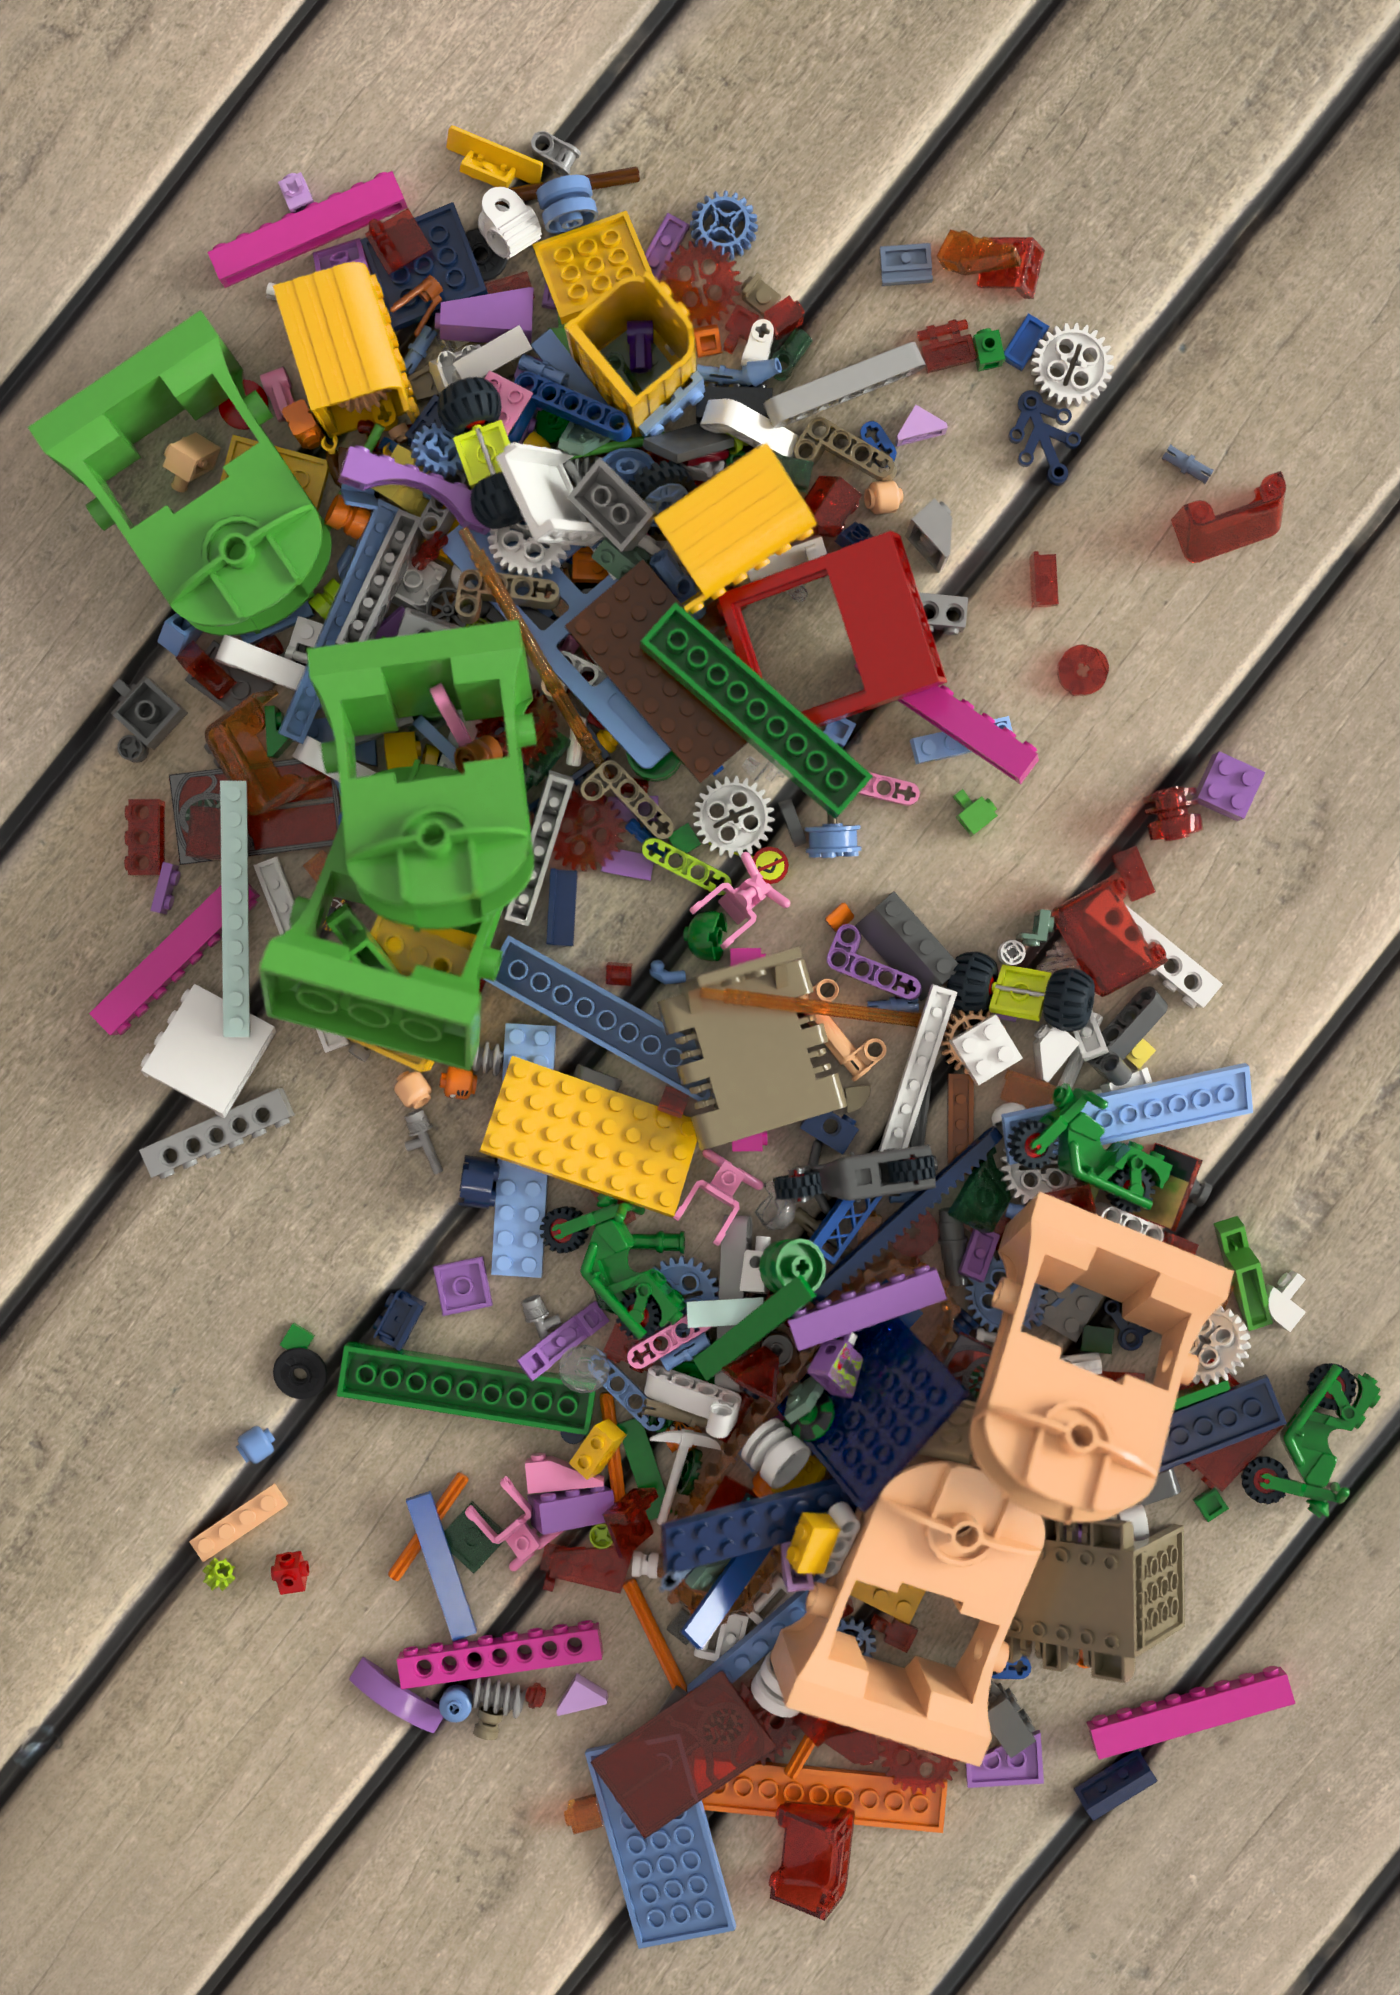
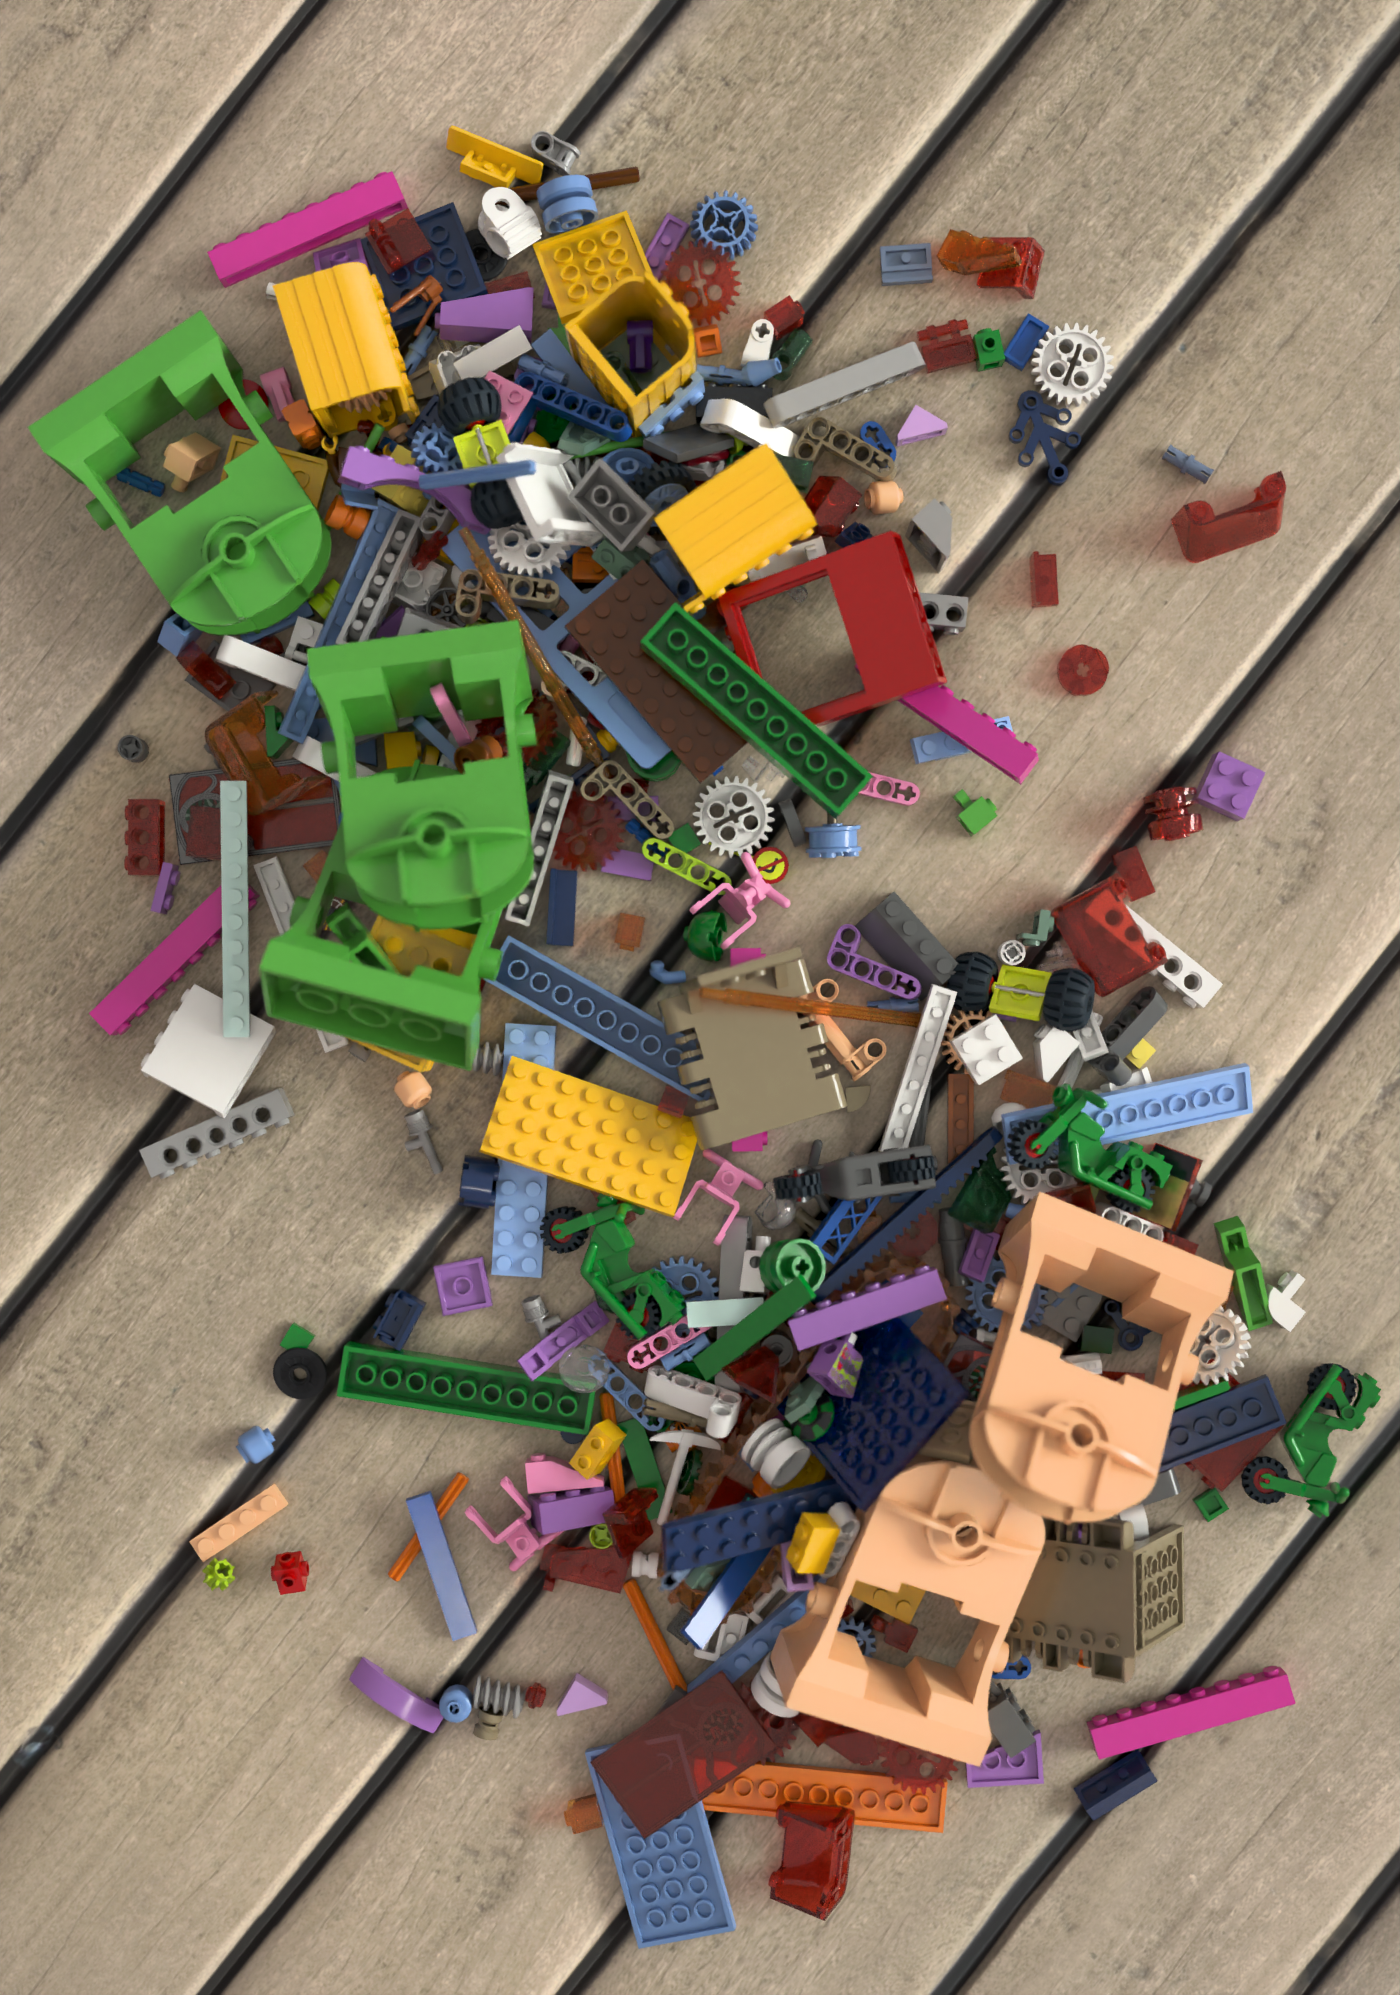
(141, 482): none -> blue axle
(147, 711): dark grey hinge -> none
(295, 192): lavender brick -> none
(344, 560): medium blue arm -> none
(413, 1675): dark pink brick -> none
(458, 1083): orange head -> none
(468, 1540): clear green tile -> none
(477, 474): none -> medium blue axle
(597, 1078): dark grey beam -> none
(619, 973): clear red slope -> none
(629, 931): none -> clear orange brick
(660, 1241): green pin -> none
(739, 327): clear red plate -> none
(759, 294): dark tan bracket -> none
(799, 1757): orange axle -> none
(840, 731): medium blue plate -> none
(840, 916): orange slope -> none
(840, 1138): dark blue brick -> none

